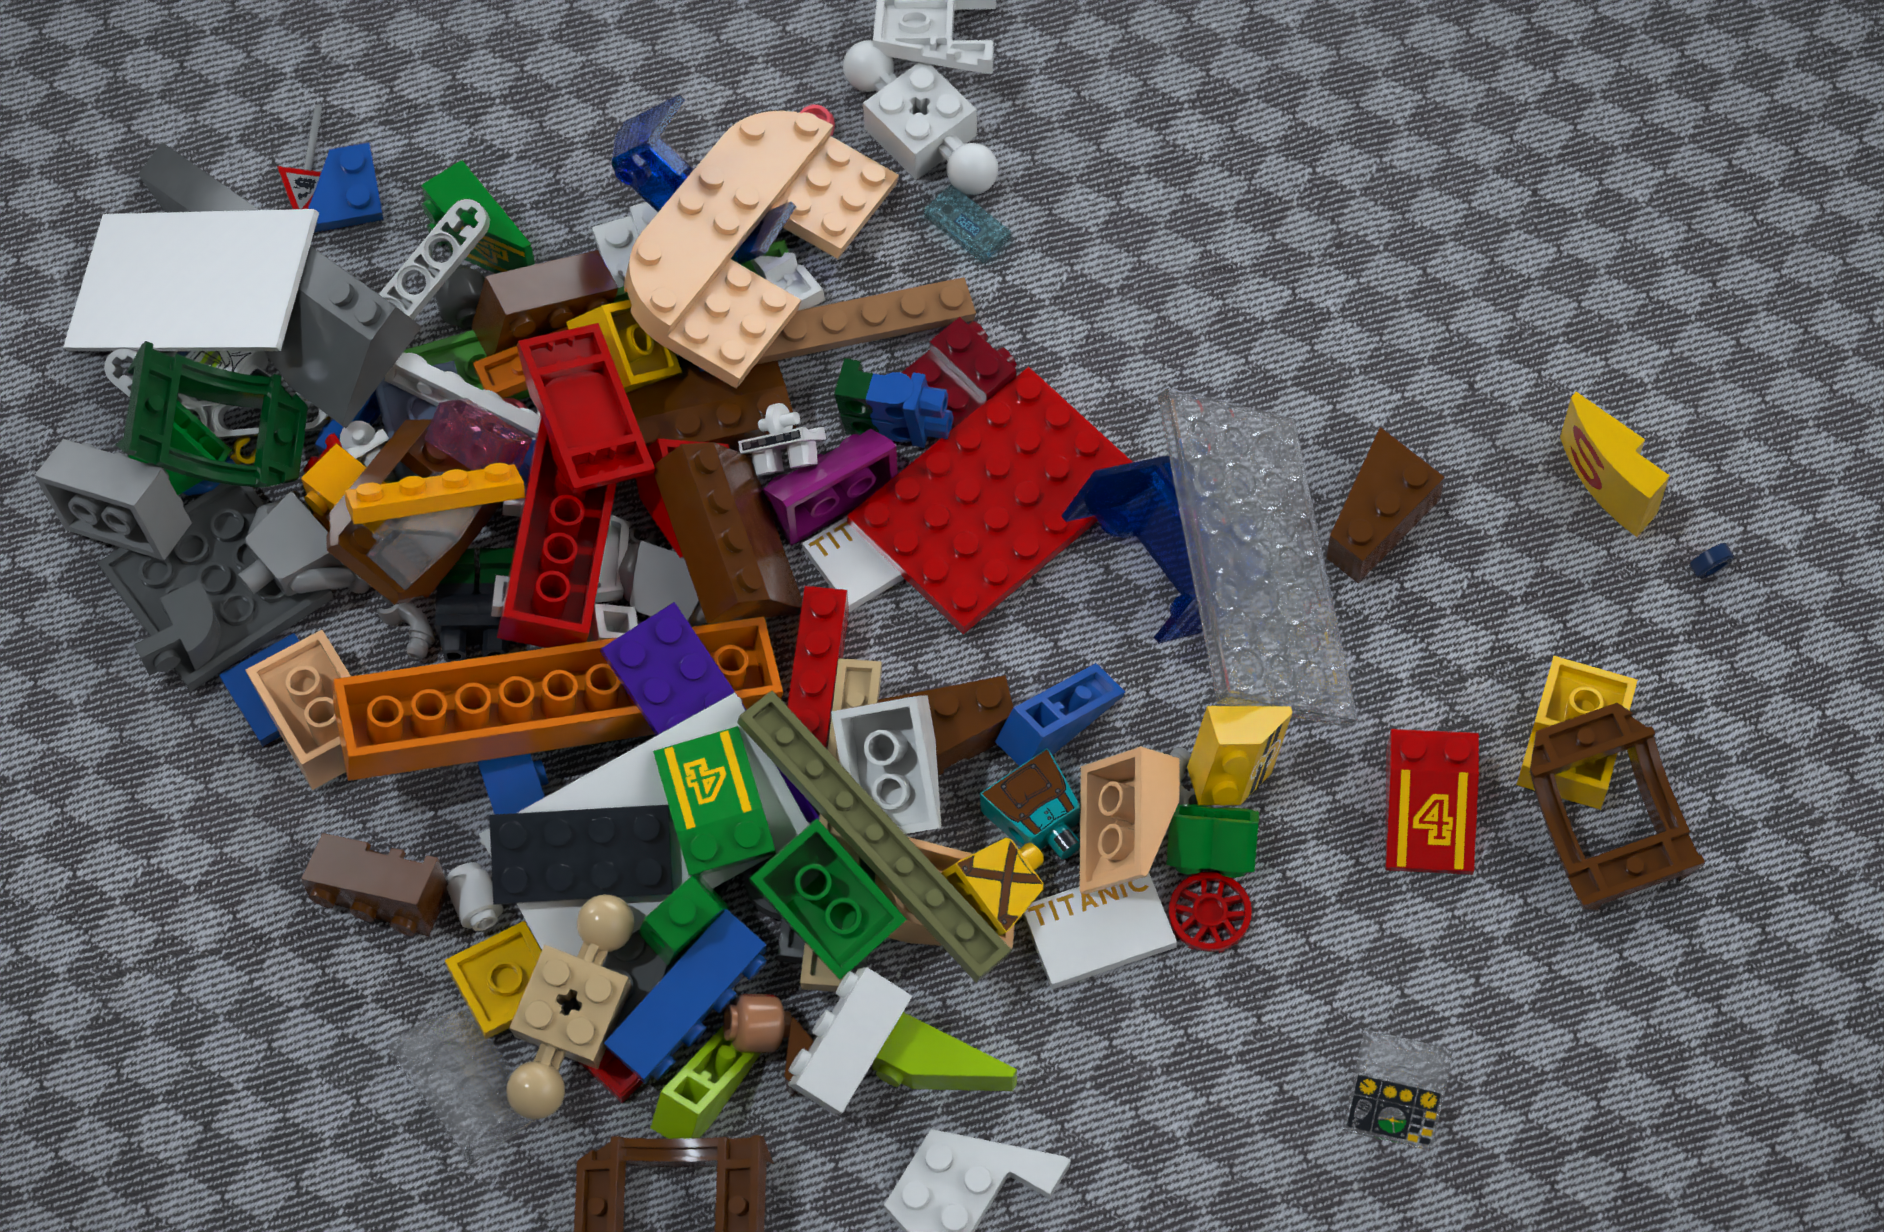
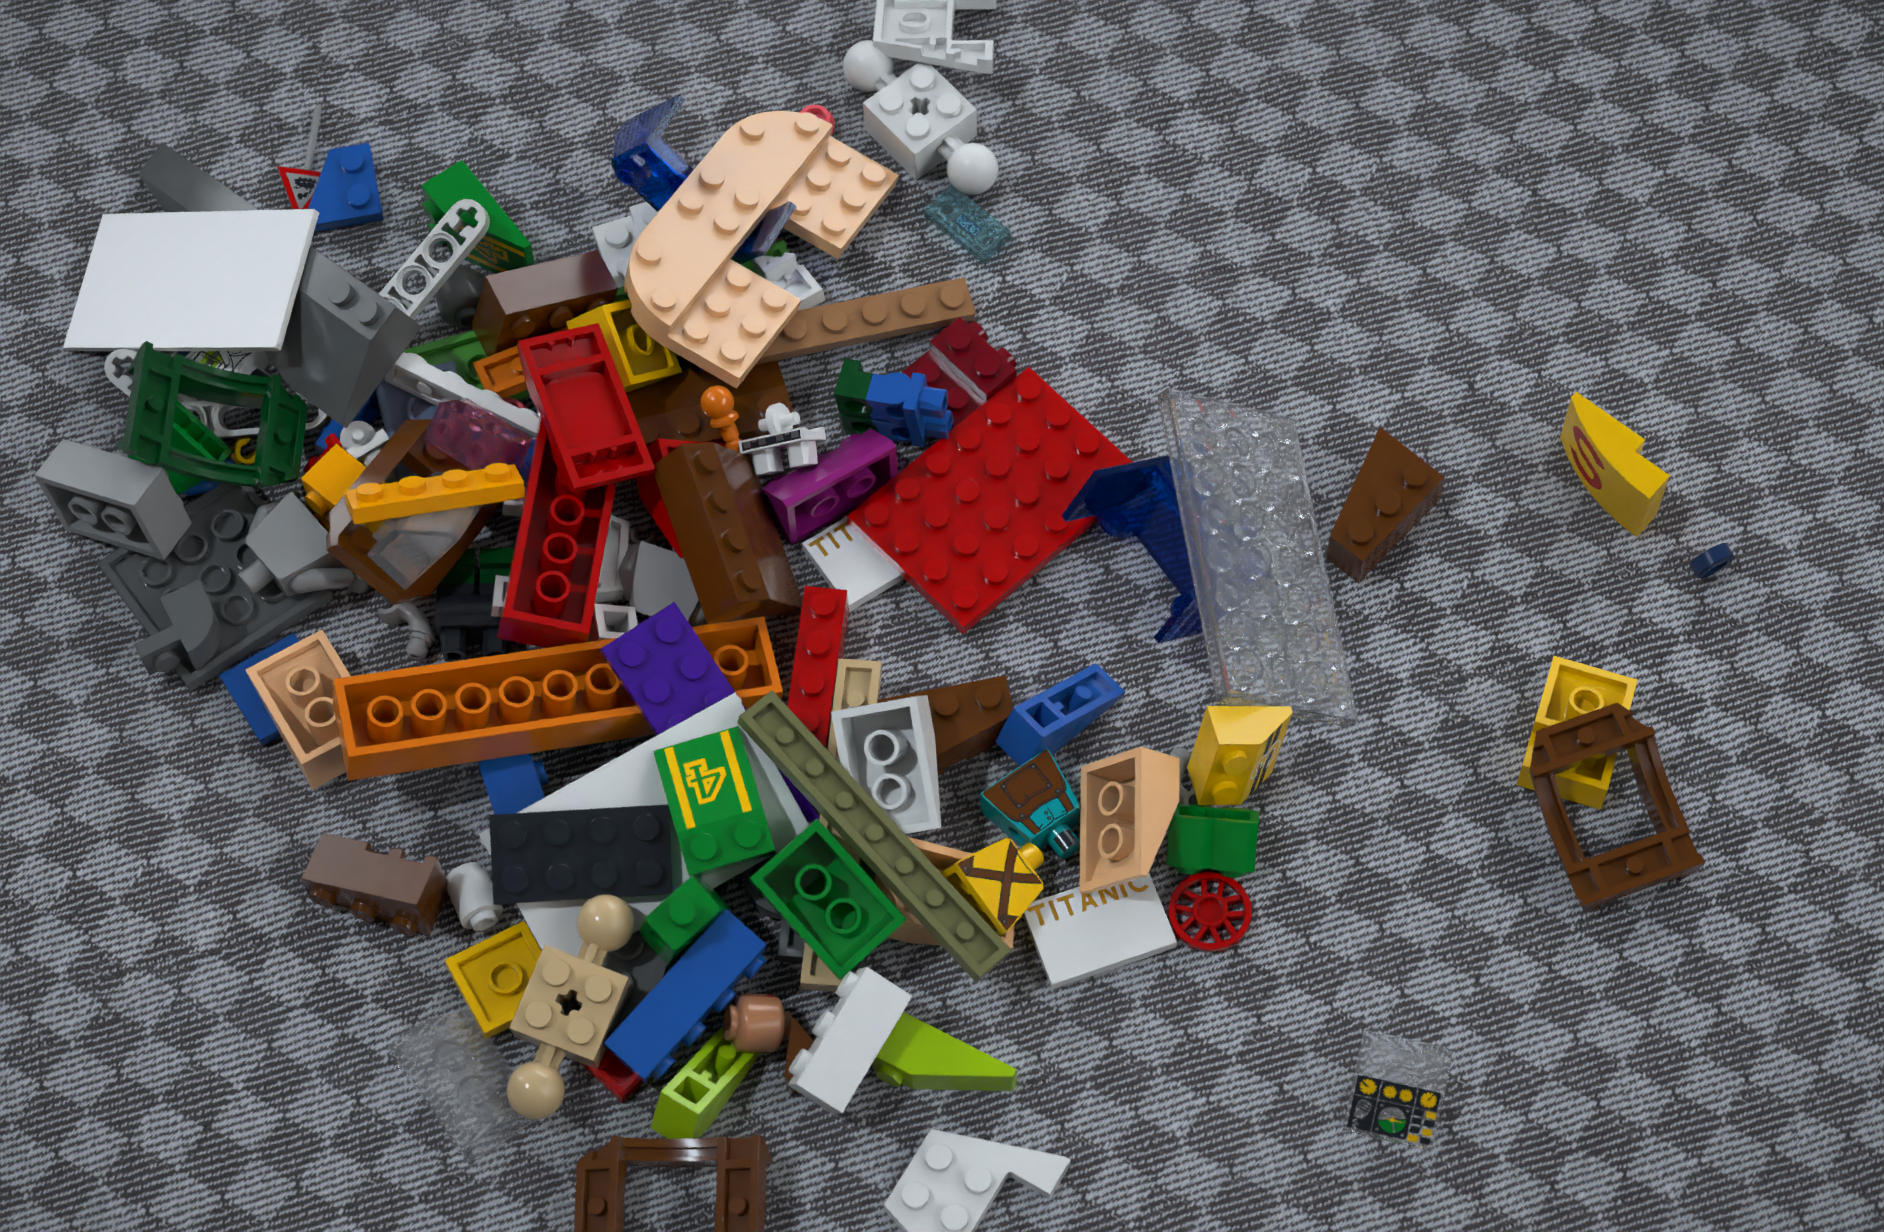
(718, 404): none -> orange bar
(1431, 801): red slope -> none

